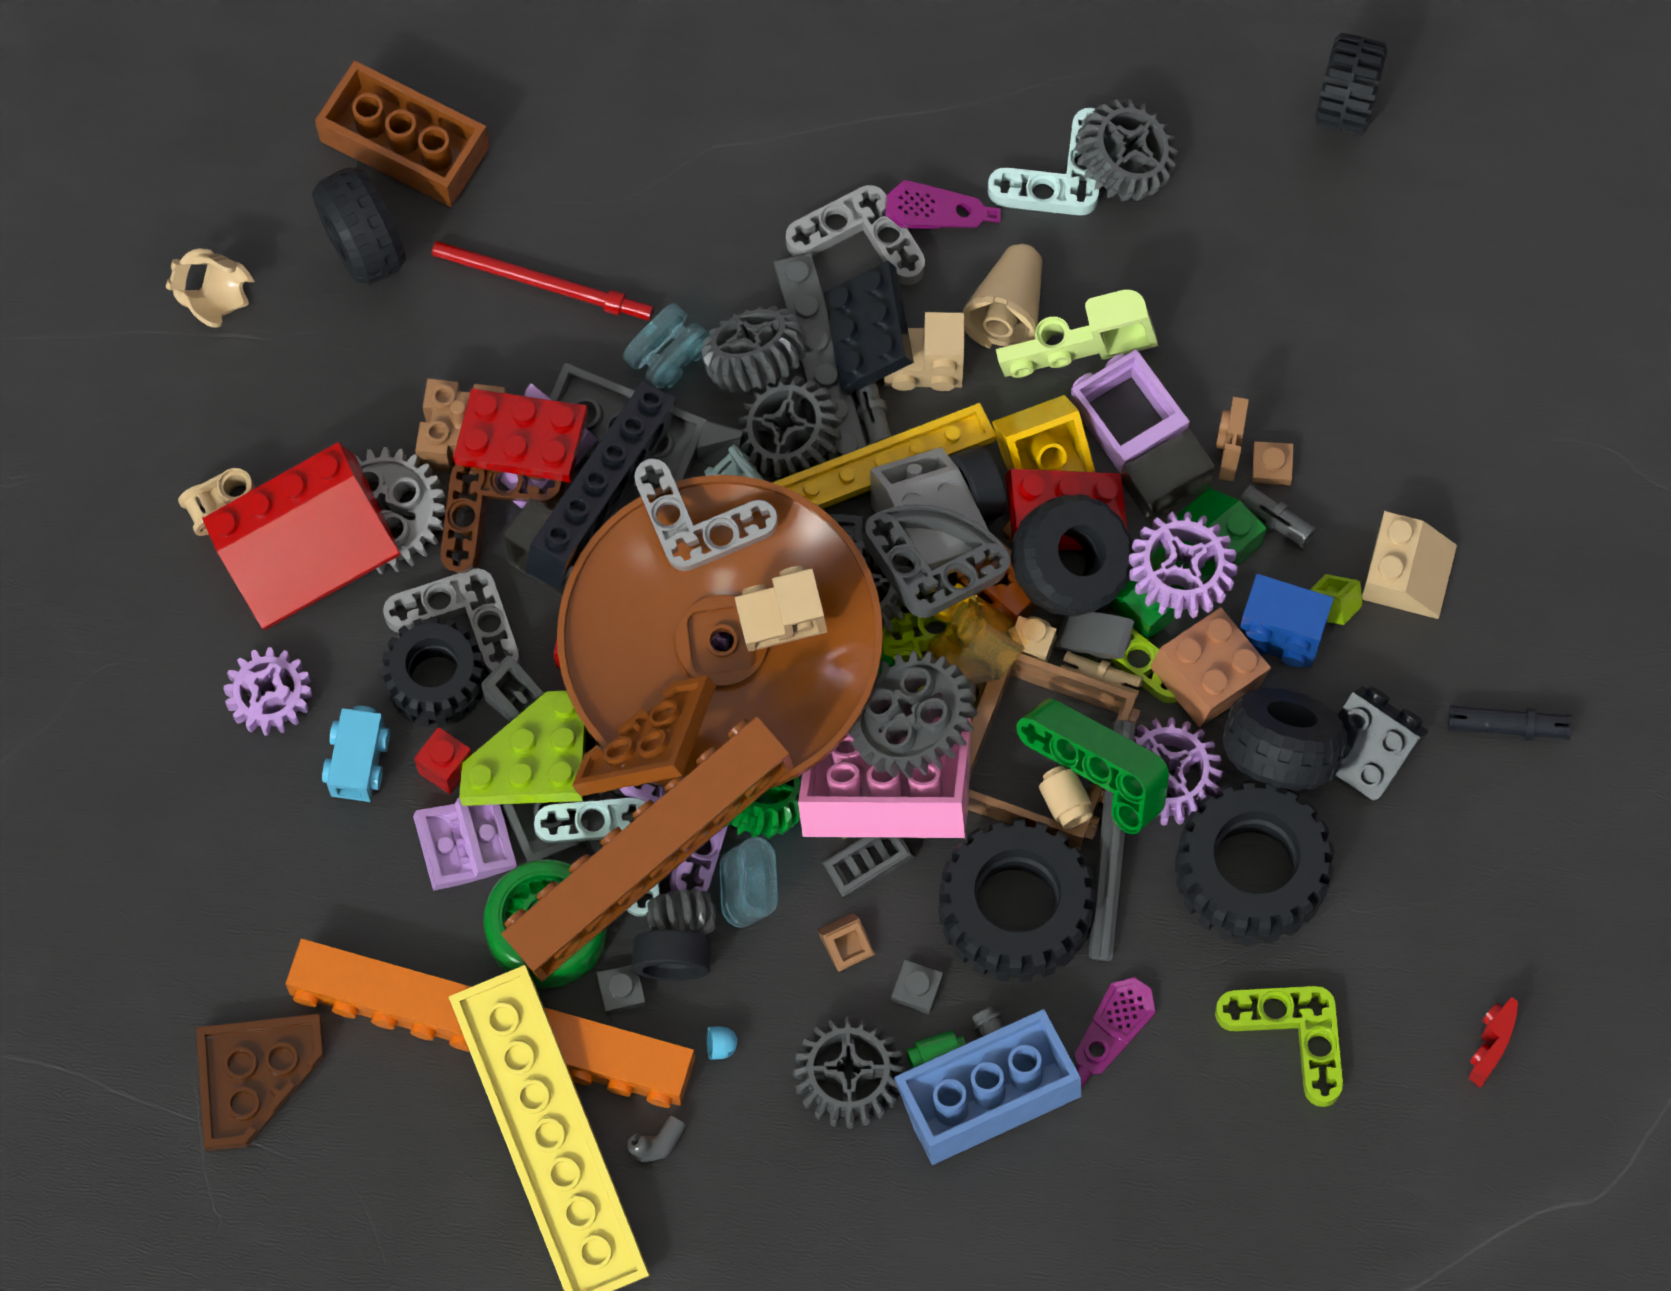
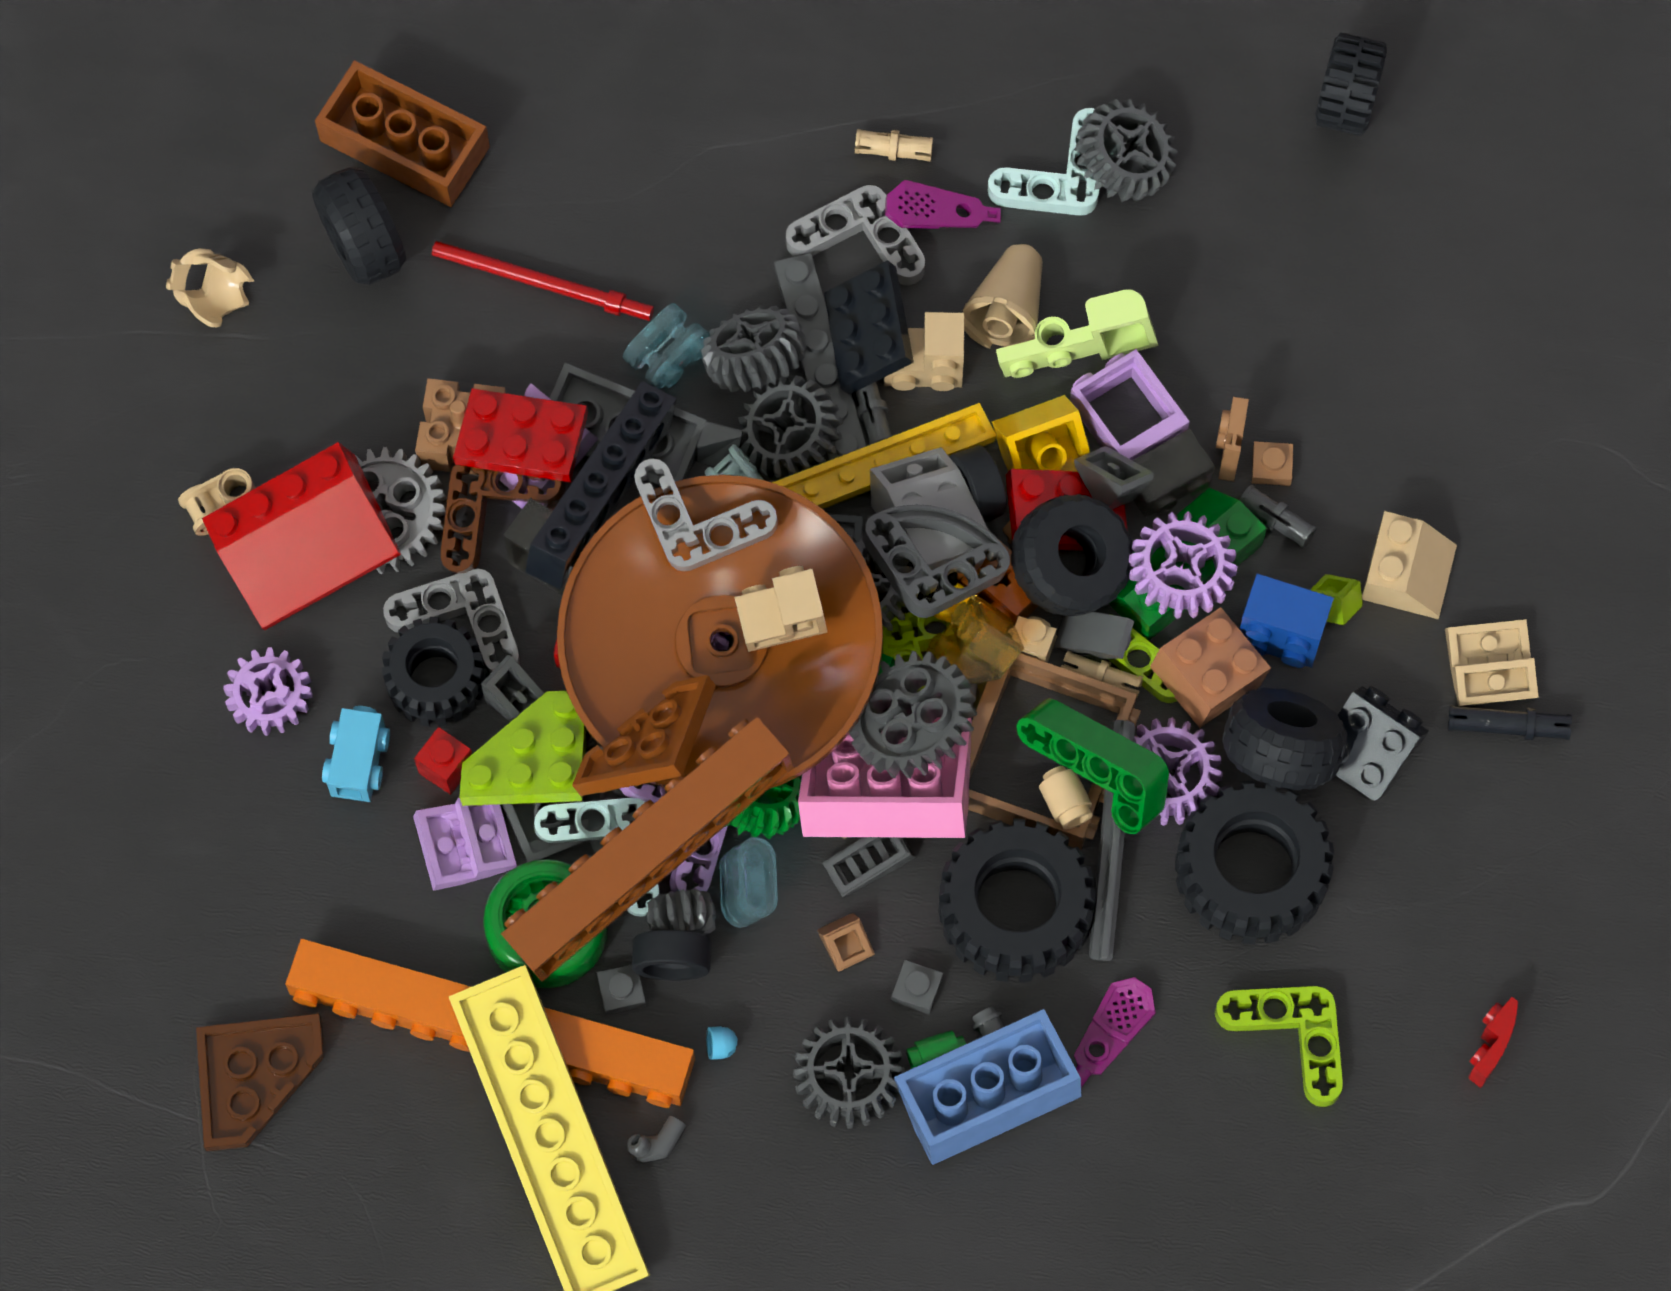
(893, 145): none -> tan pin
(1112, 476): none -> dark grey slope
(1491, 662): none -> tan slope

